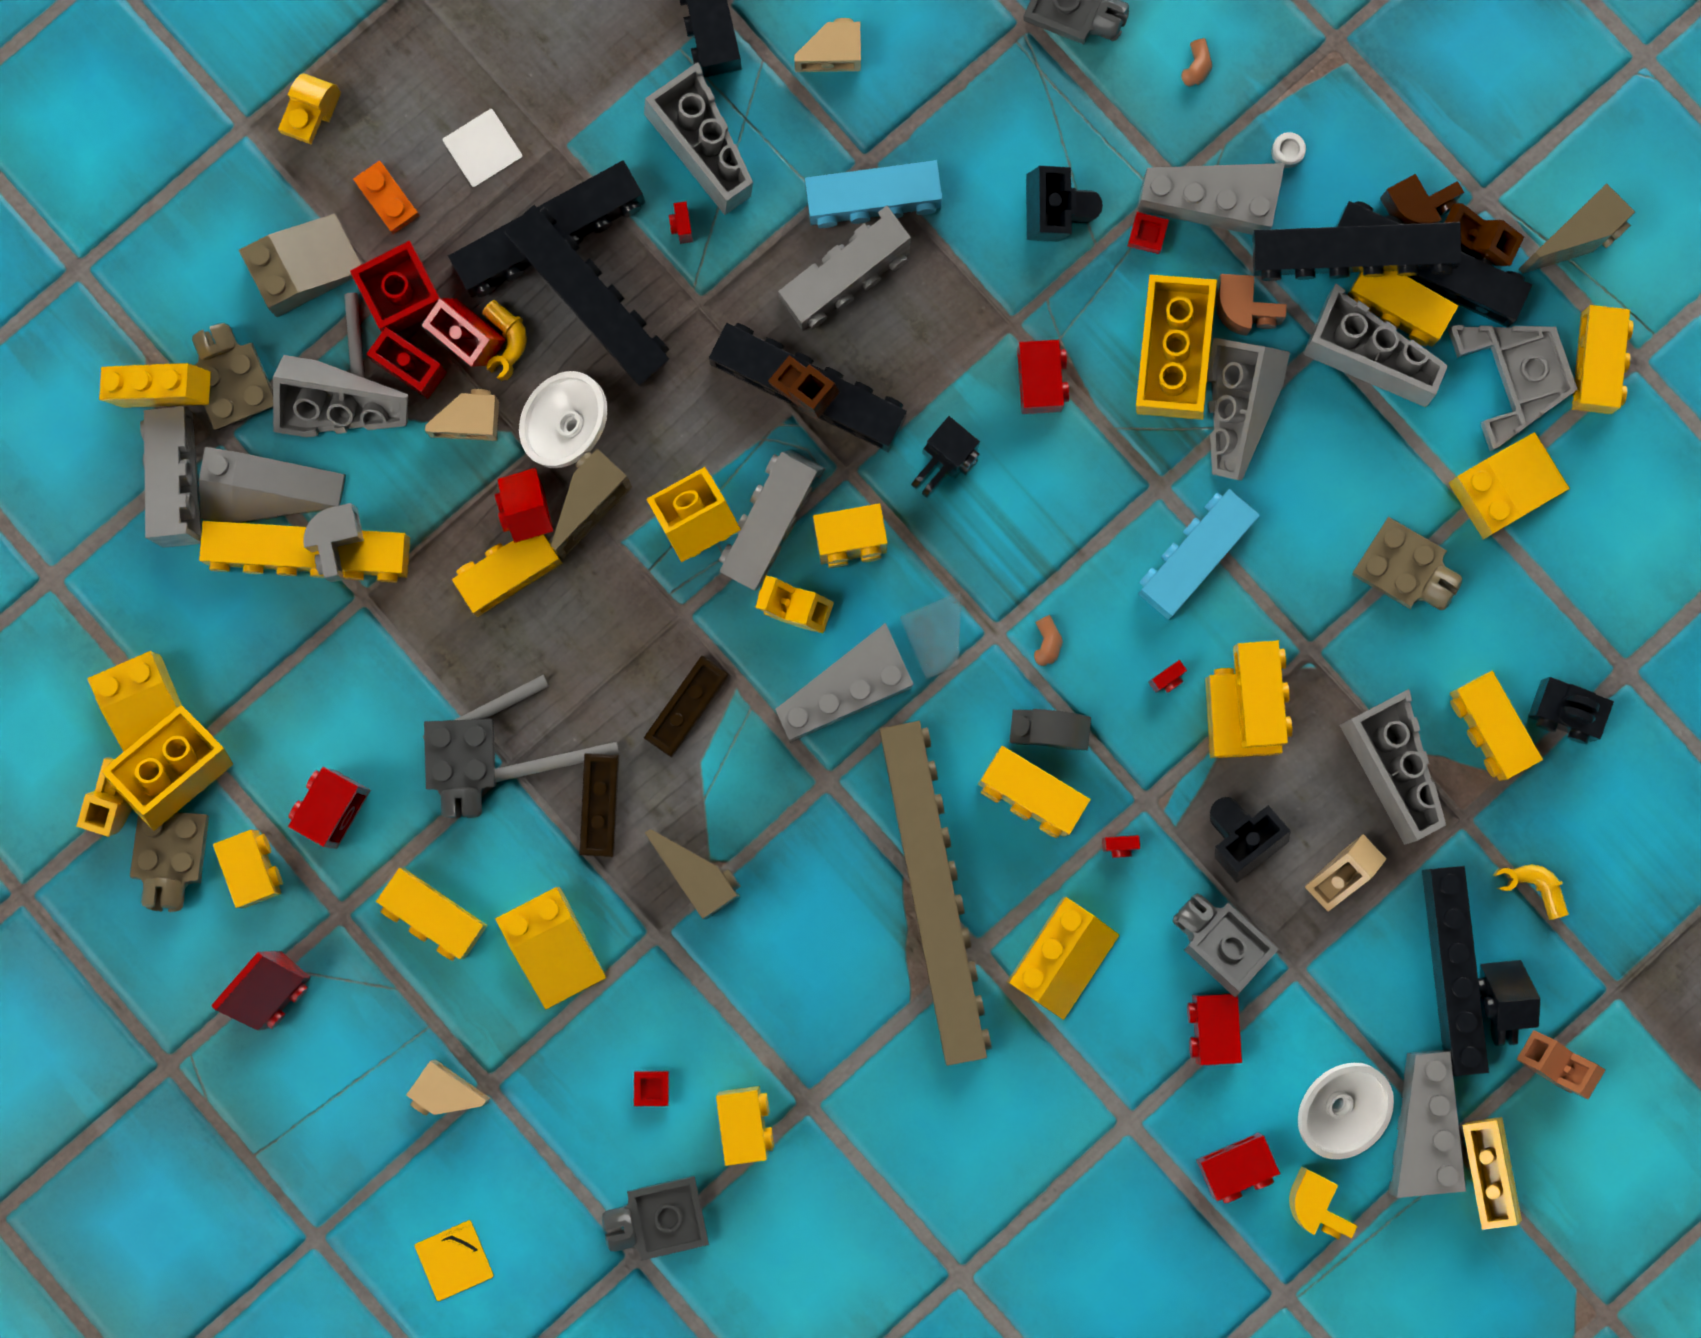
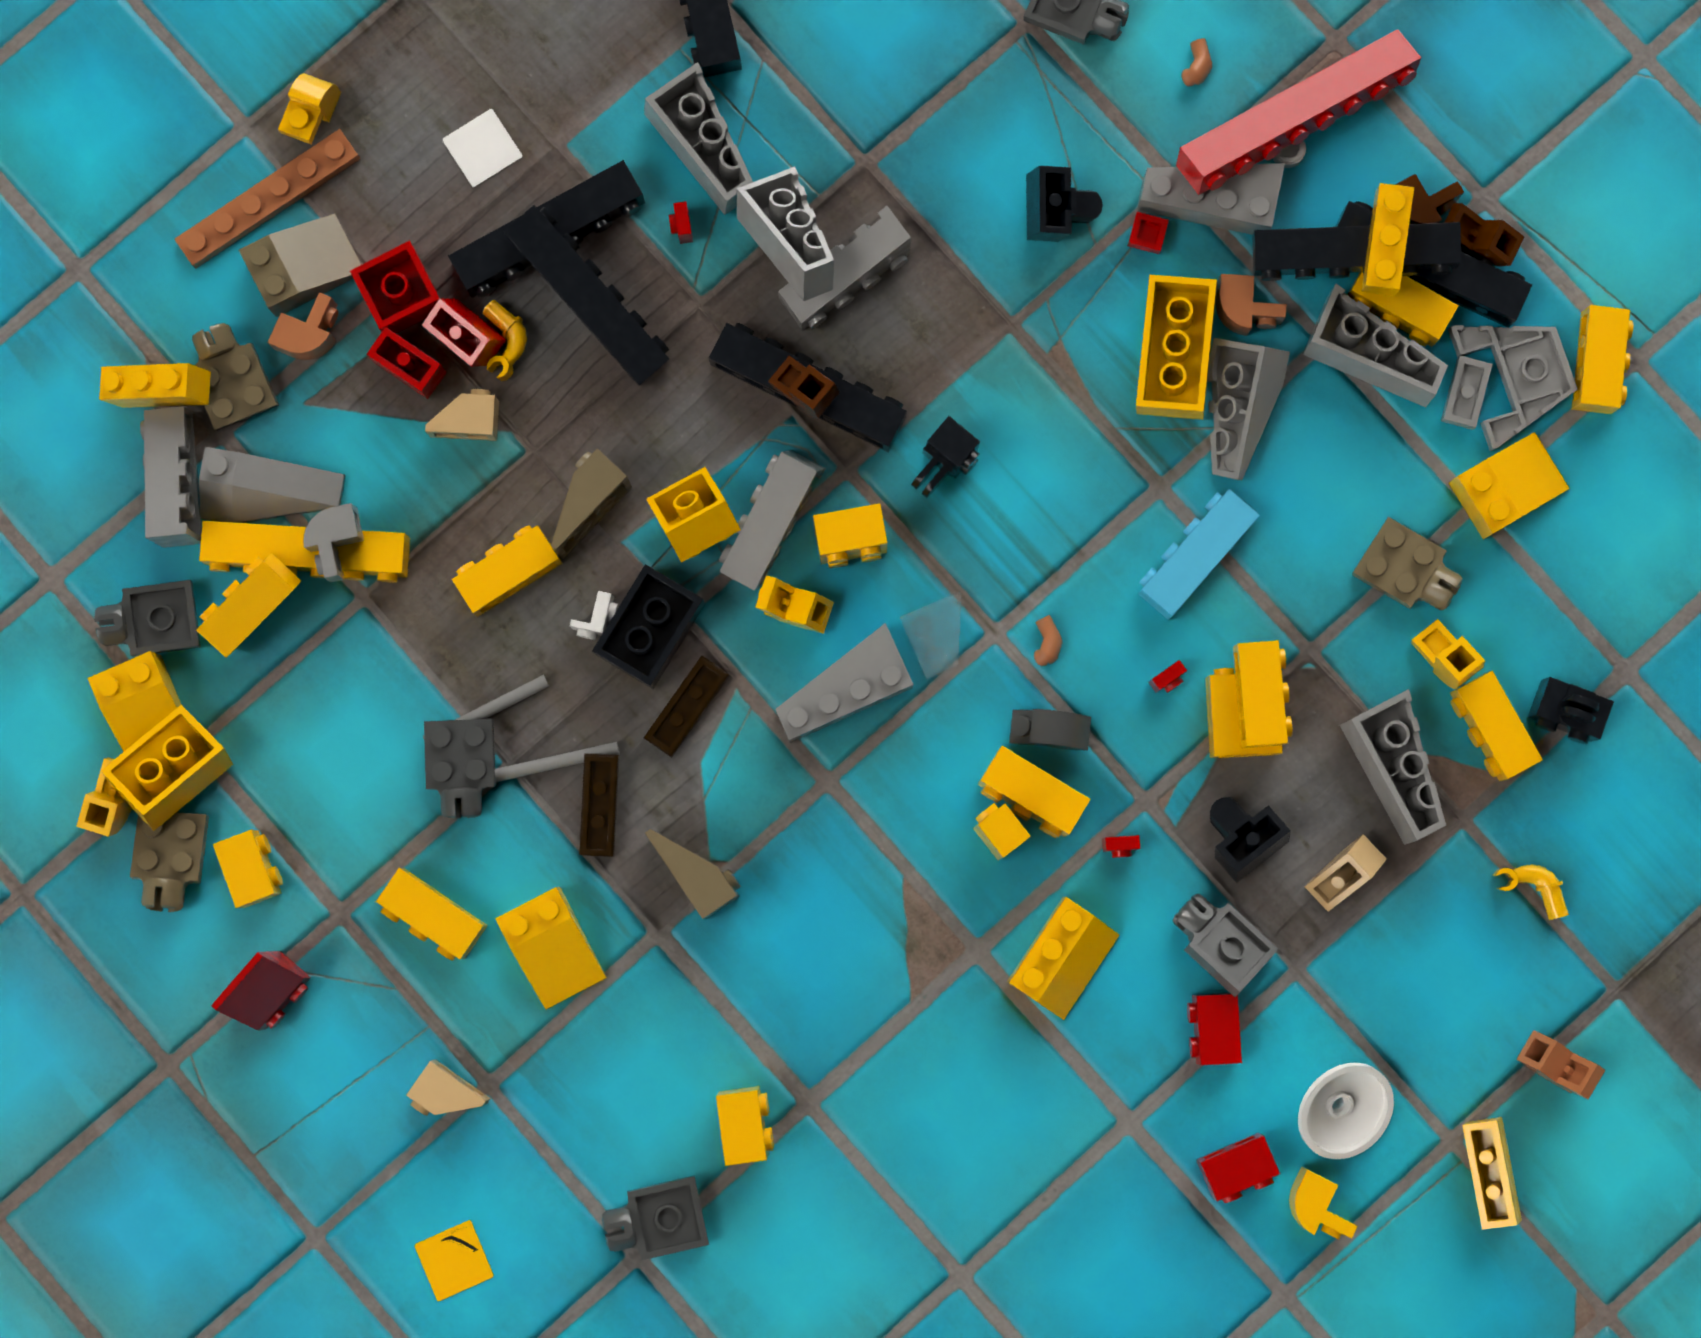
(151, 619): none -> dark grey plate
(247, 604): none -> yellow brick
(267, 198): none -> nougat plate
(309, 338): none -> nougat brick
(323, 398): light grey wedge -> none
(327, 807): red brick -> none
(354, 334): light grey bar -> none
(386, 197): orange plate -> none
(523, 505): red brick -> none
(563, 419): white dish -> none
(602, 615): none -> white bracket
(649, 626): none -> black brick
(651, 1088): red plate -> none
(787, 231): none -> light grey wedge
(832, 48): tan slope -> none
(866, 192): medium azure brick -> none
(933, 893): dark tan brick -> none
(1000, 830): none -> yellow brick
(1042, 376): red brick -> none
(1298, 112): none -> brick
(1387, 239): none -> yellow brick
(1428, 1130): light grey wedge -> none
(1451, 658): none -> yellow brick
(1455, 969): black brick -> none
(1466, 392): none -> light grey plate
(1508, 1000): black brick -> none
(1596, 223): dark tan slope -> none

